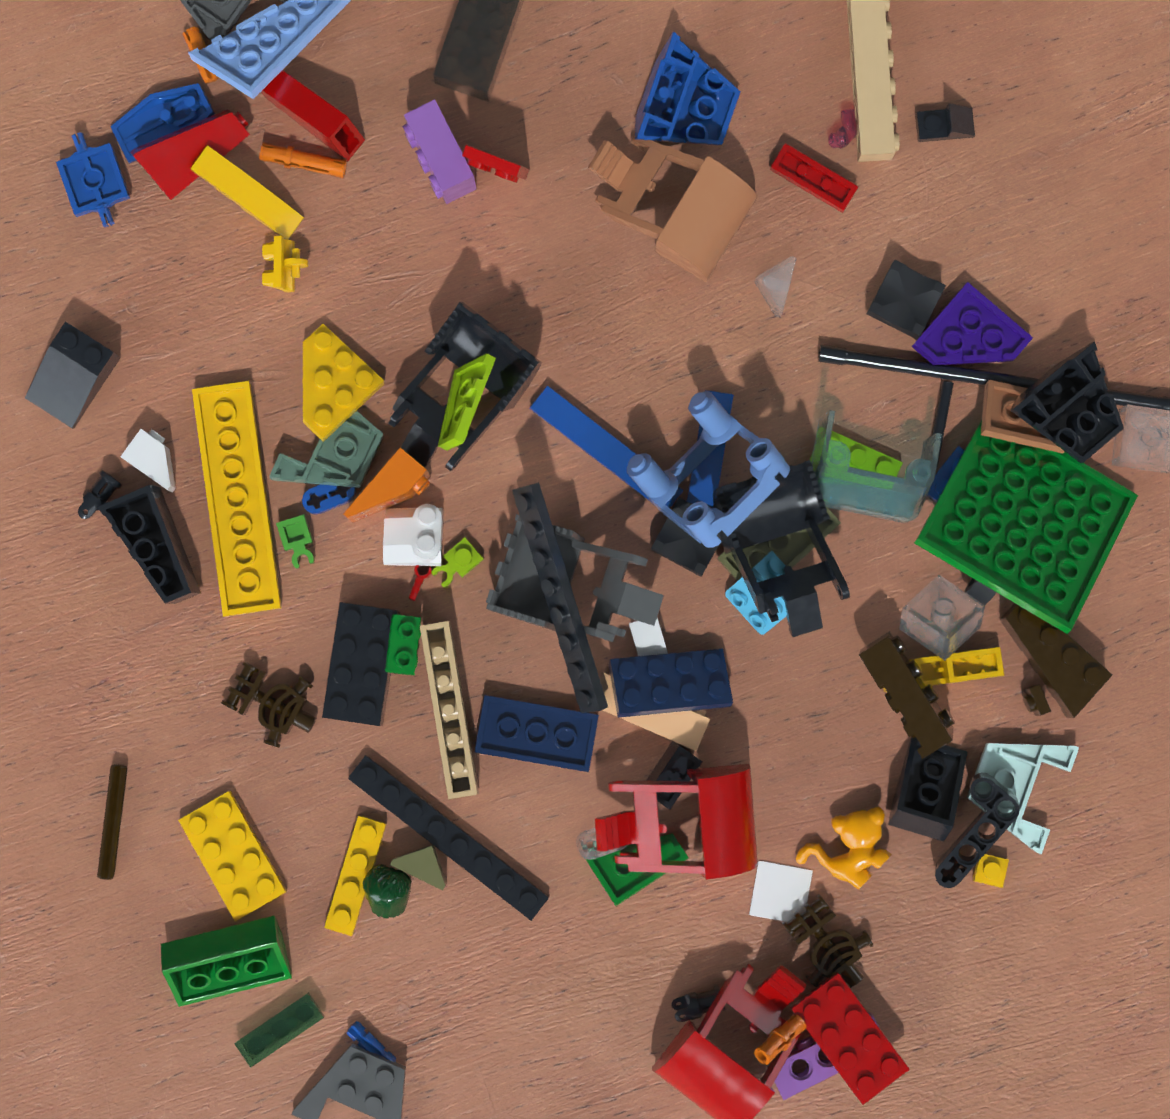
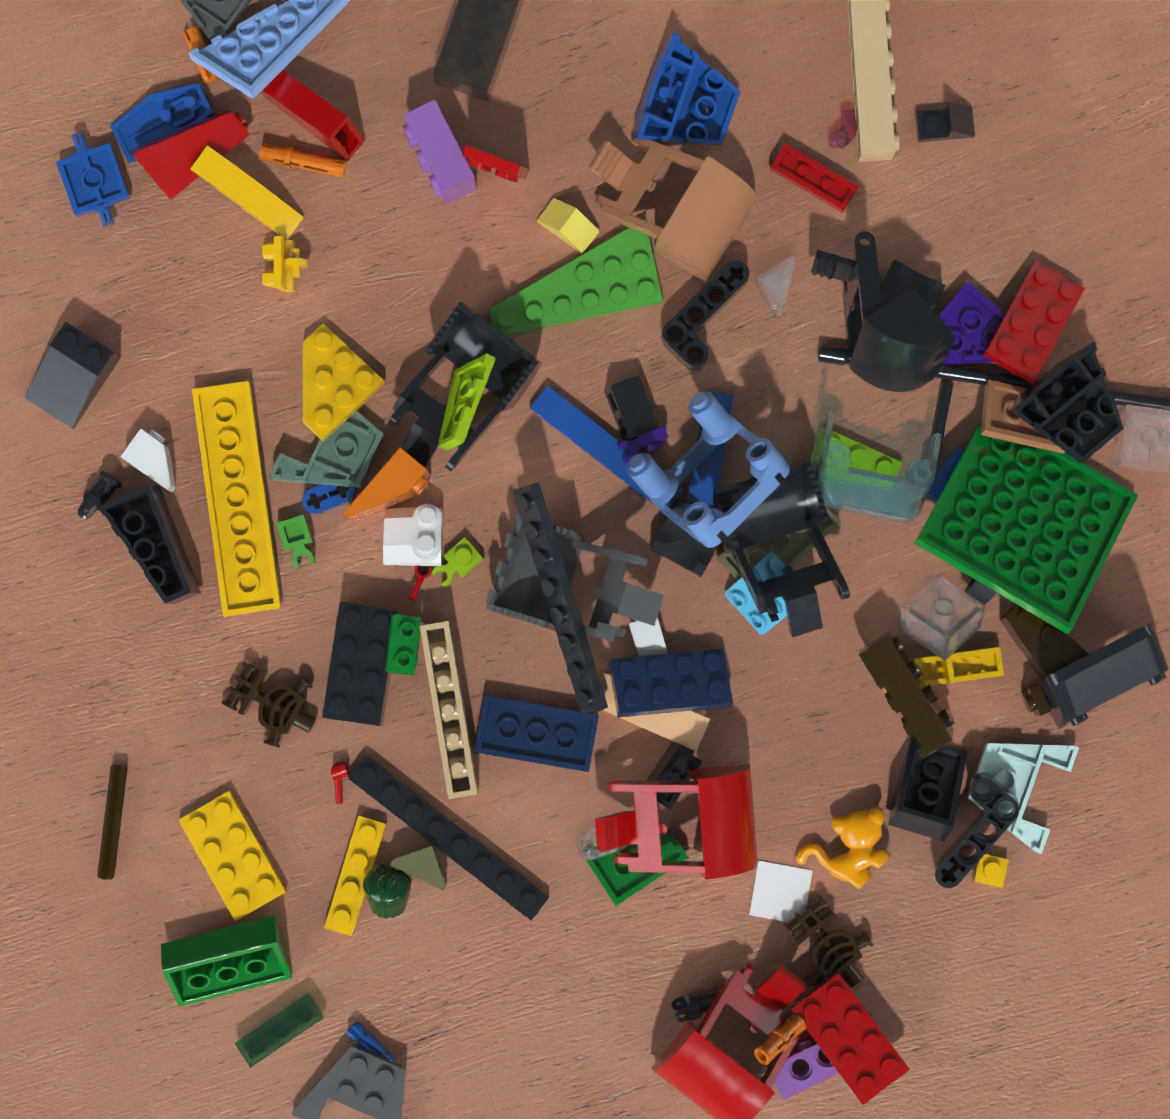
(338, 772): none -> red hand
(568, 225): none -> light yellow slope
(599, 283): none -> bright green wing
(631, 408): none -> black hinge
(649, 441): none -> dark purple plate
(708, 309): none -> black beam
(892, 344): none -> black piece
(1034, 321): none -> red plate
(1104, 675): none -> black windscreen

